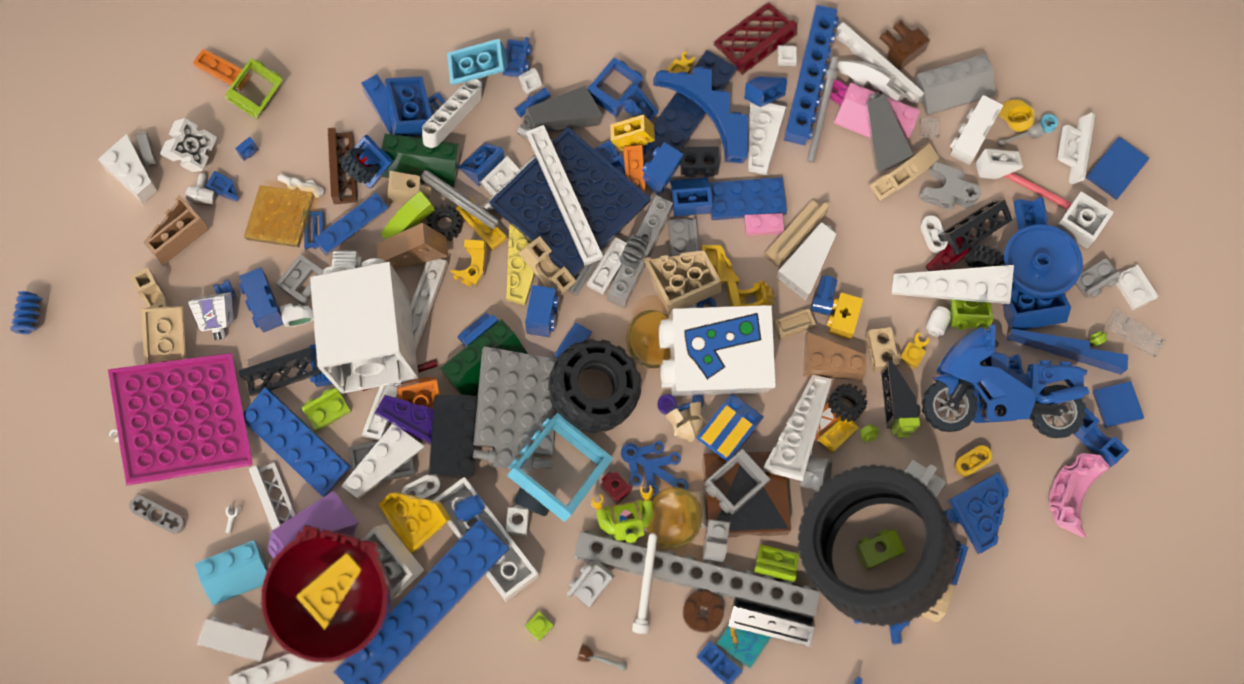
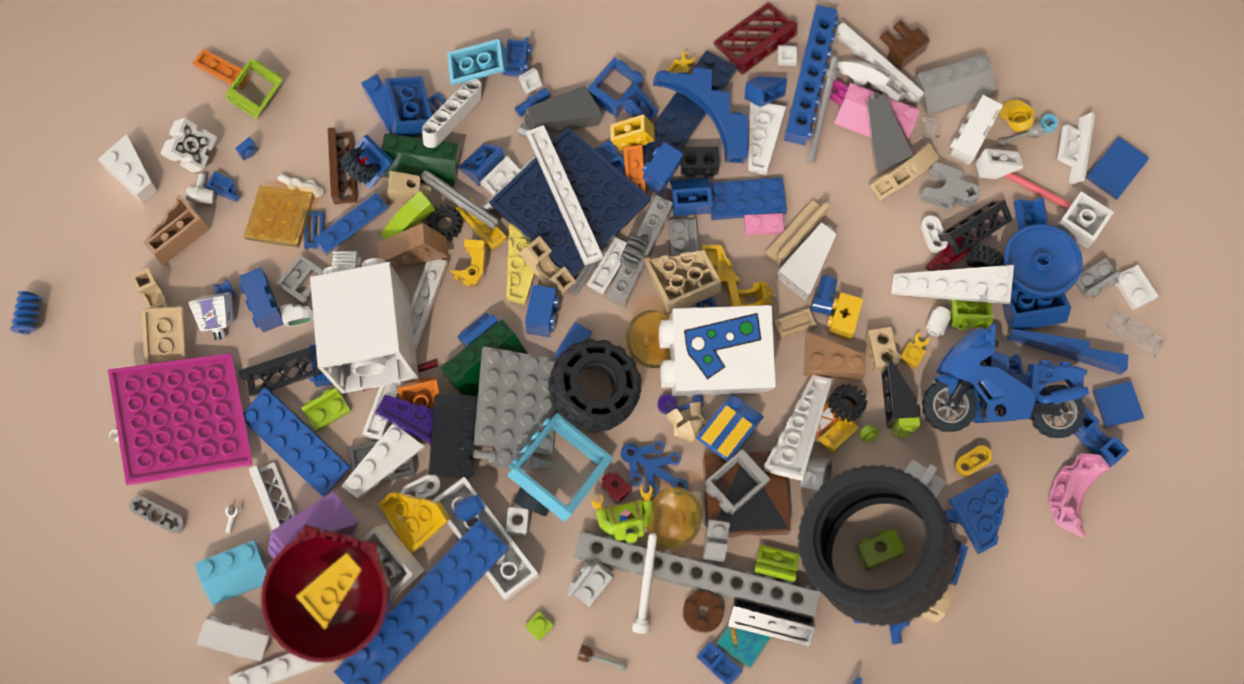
(146, 149): light grey beam -> none
(1098, 338): lime plate -> none

